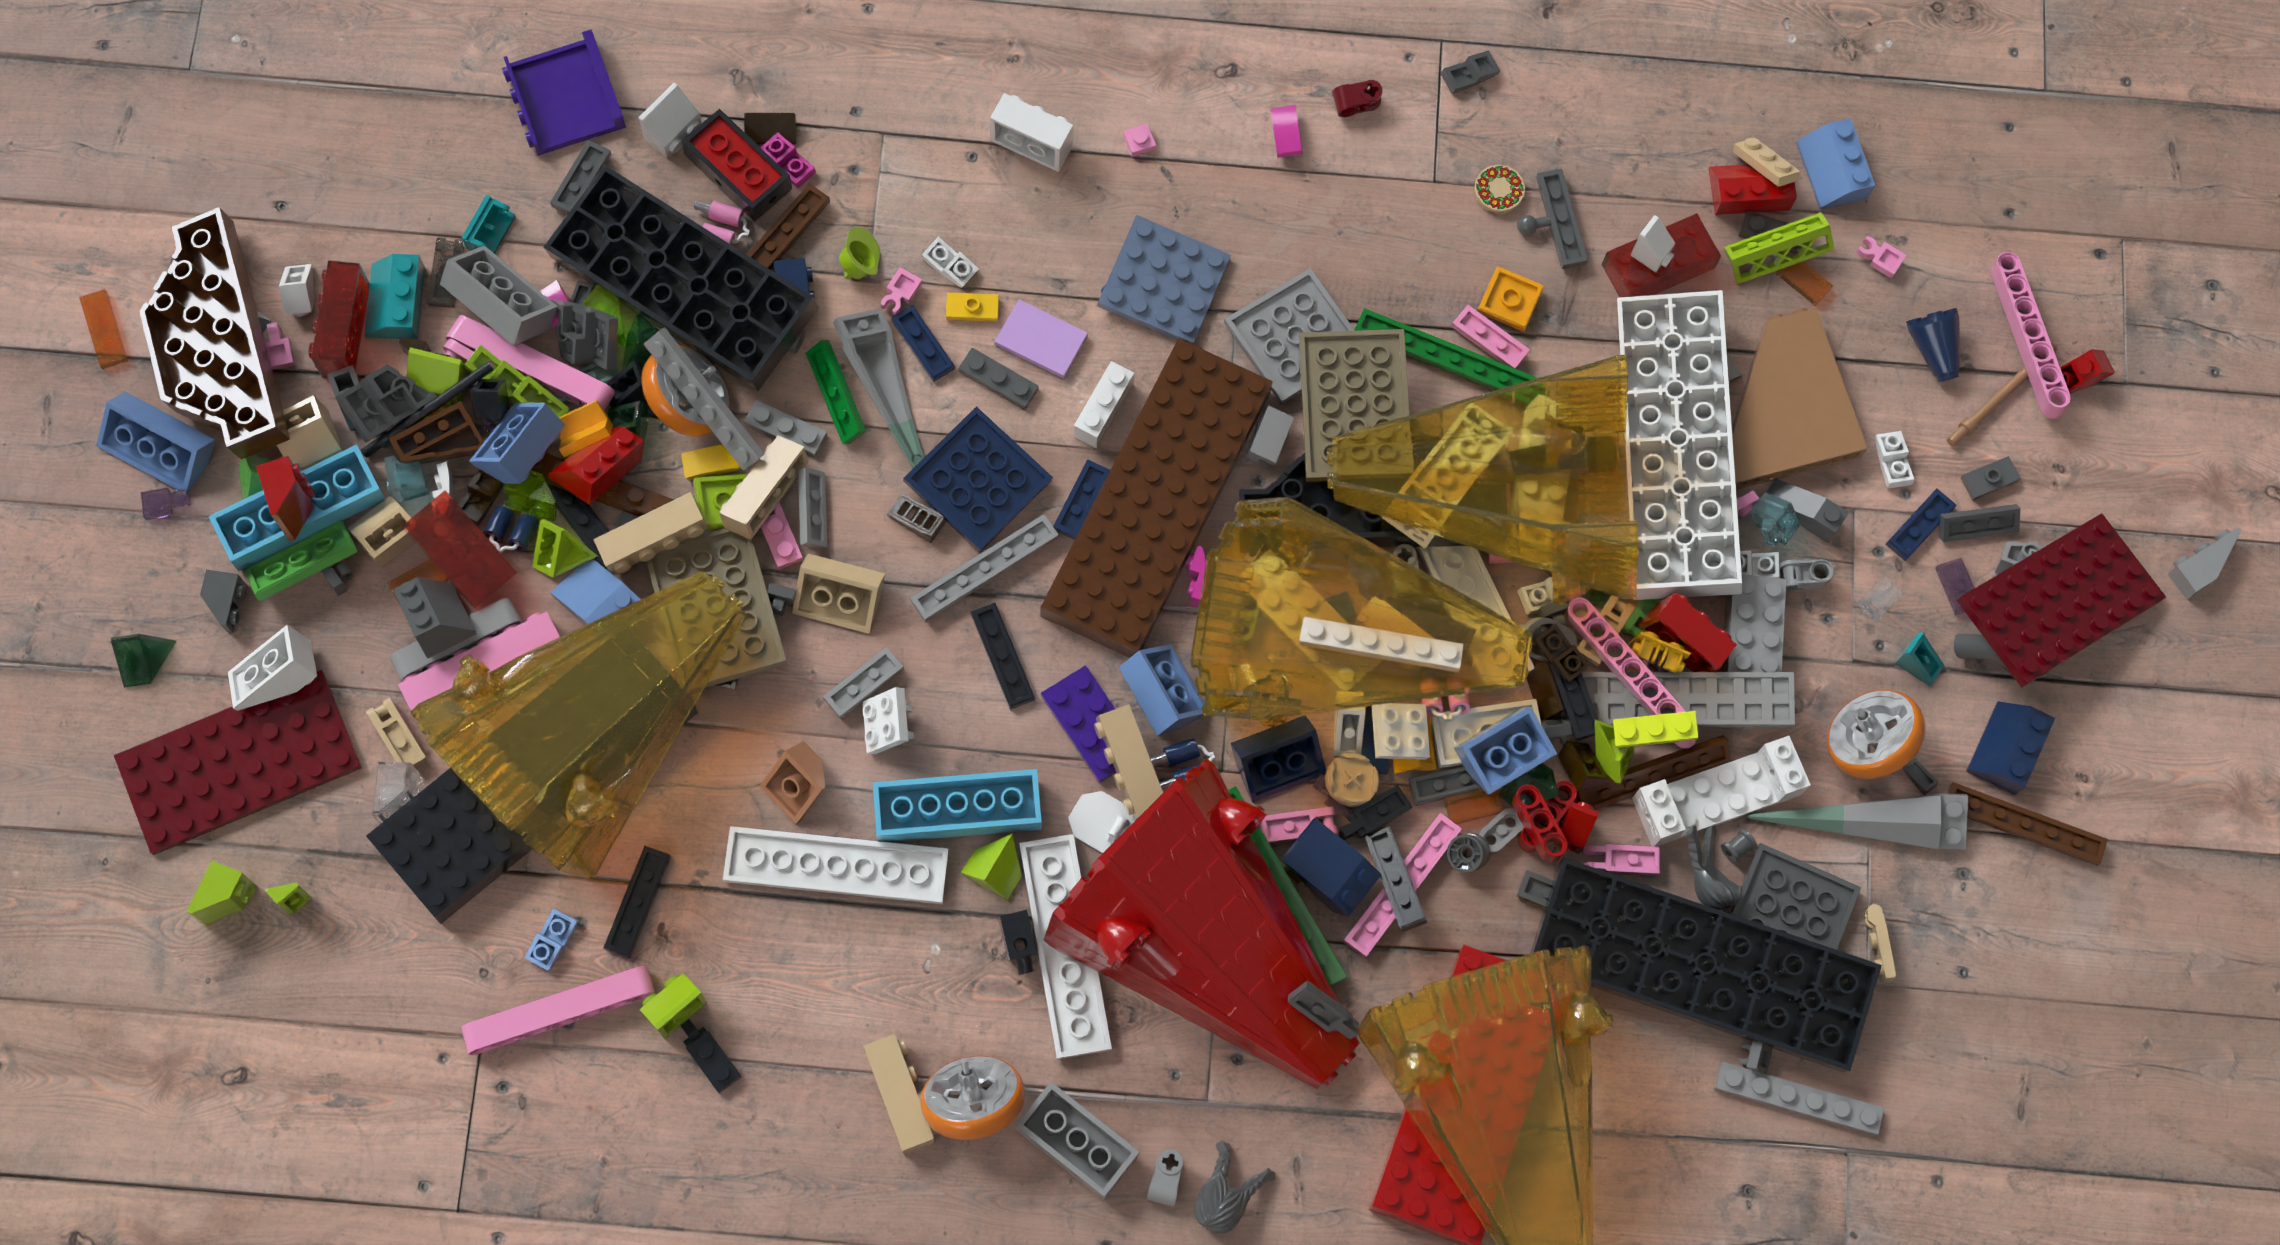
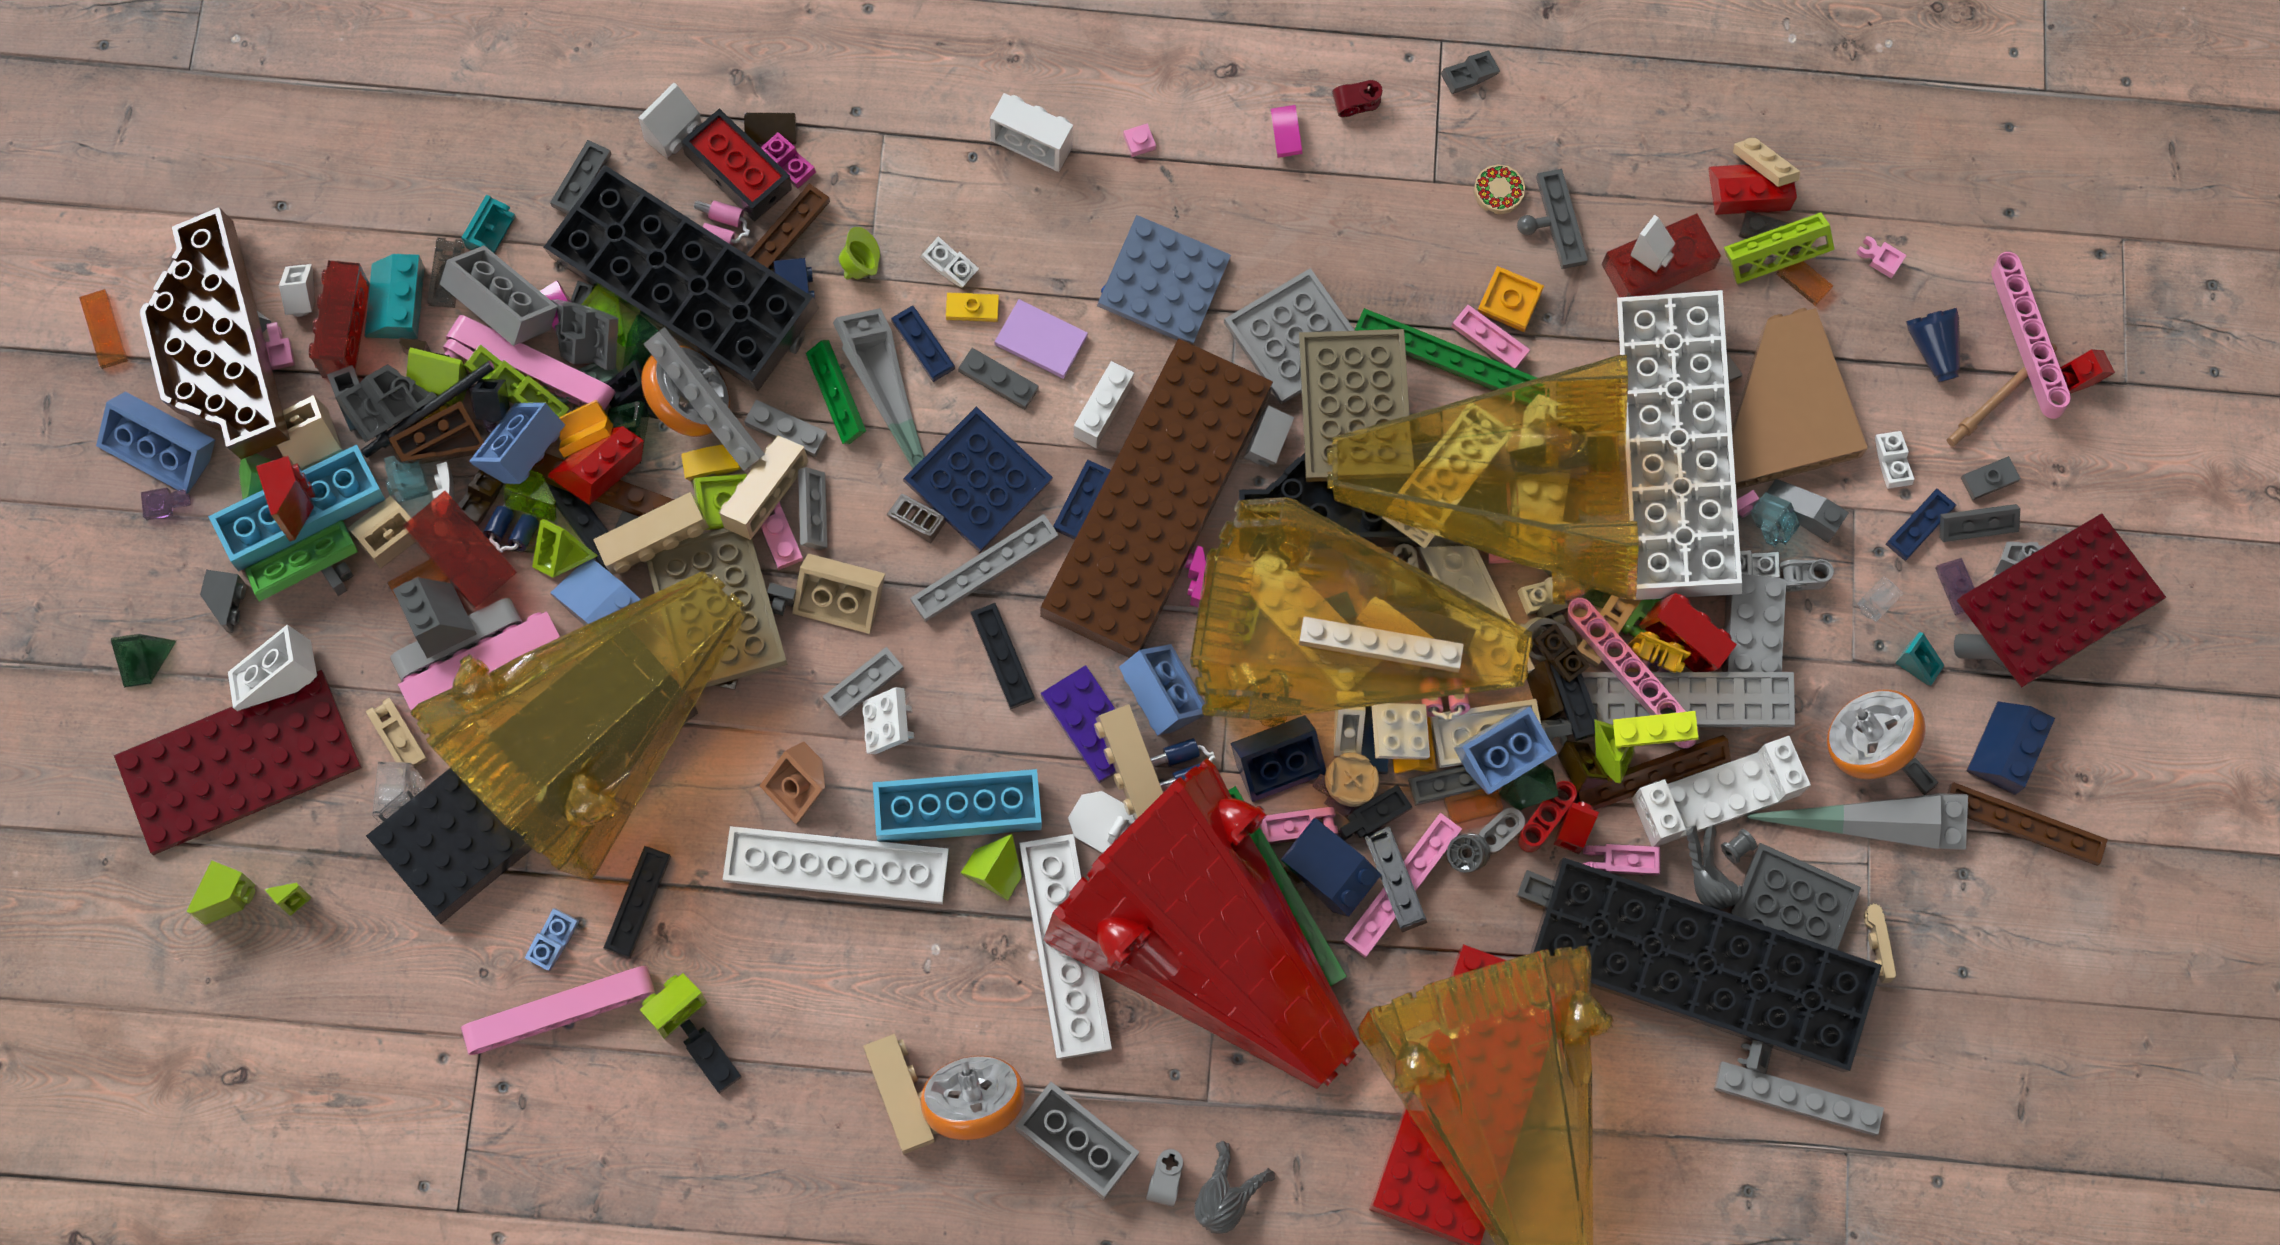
(564, 95): dark purple panel -> none
(901, 287): bright pink plate -> none
(1015, 927): black torso -> none
(1323, 1010): dark grey hinge -> none
(1538, 836): red beam -> none
(1836, 164): medium blue slope -> none
(2203, 568): light grey slope -> none

